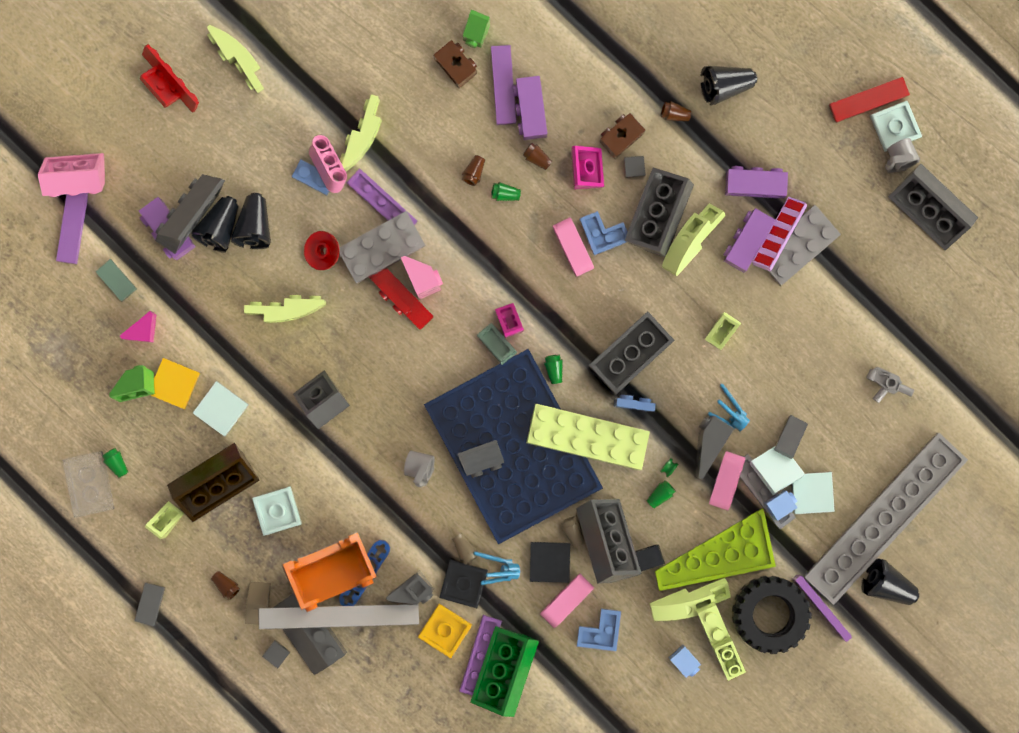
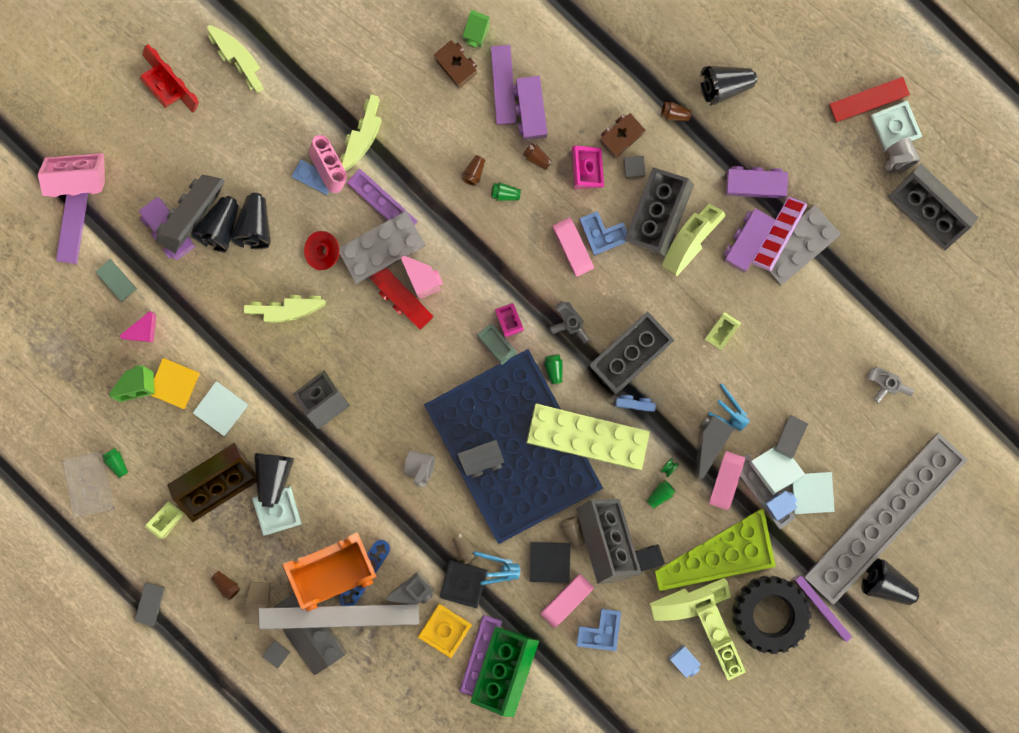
(271, 477): none -> black cone
(571, 321): none -> dark grey piece

